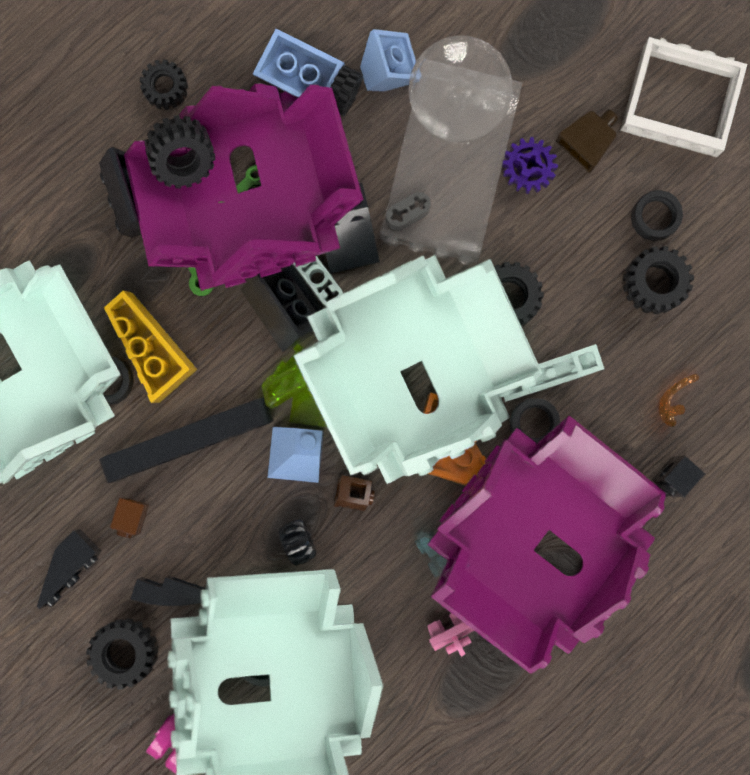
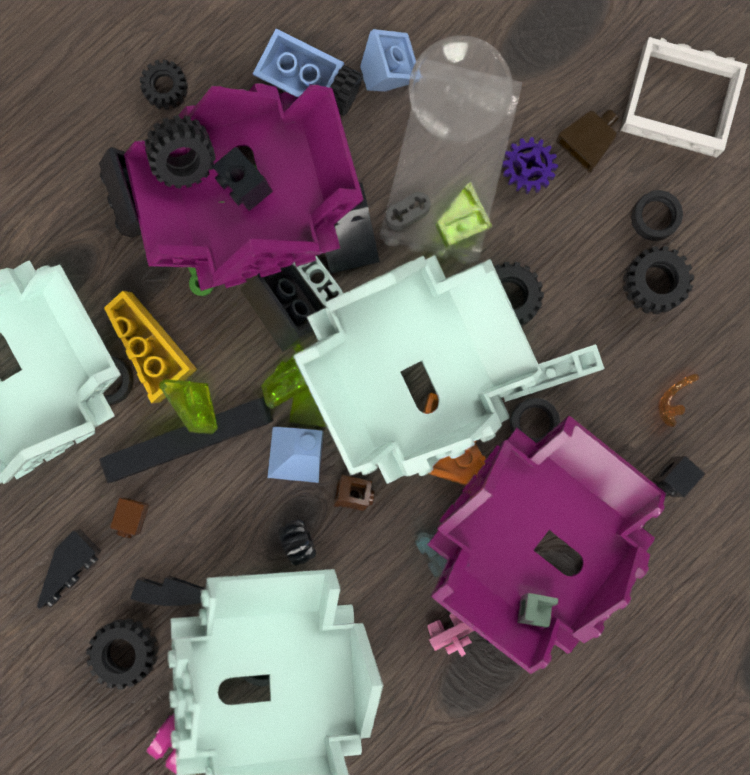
(192, 404): none -> clear neon green wing
(236, 167): none -> black brick
(463, 218): none -> clear neon green wing
(536, 609): none -> sand green panel

